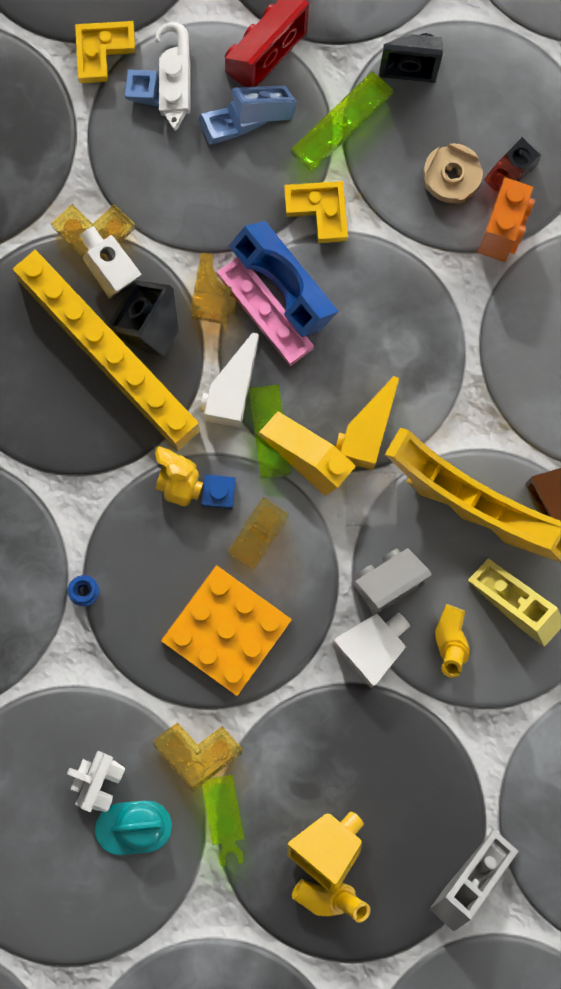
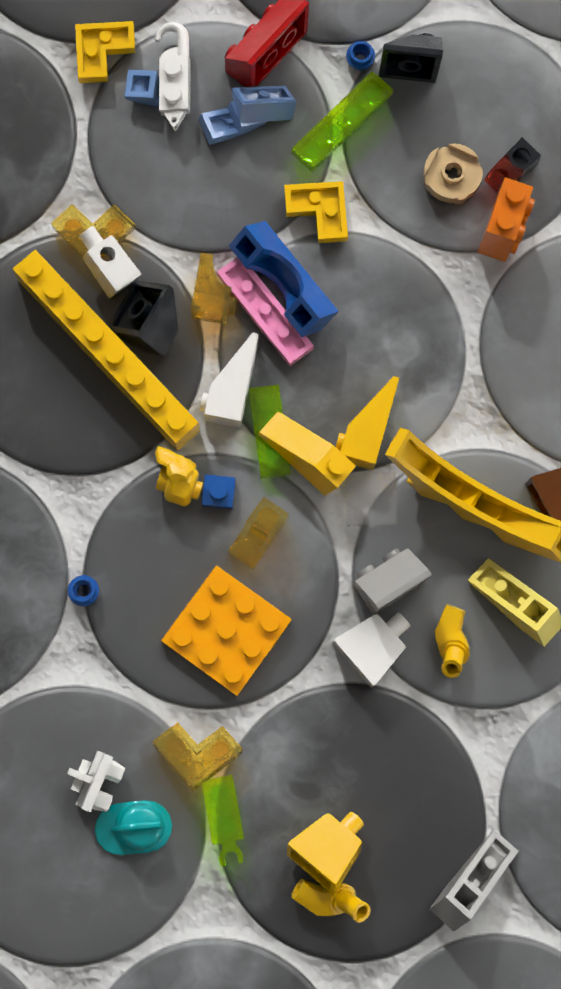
(360, 48): none -> blue plate

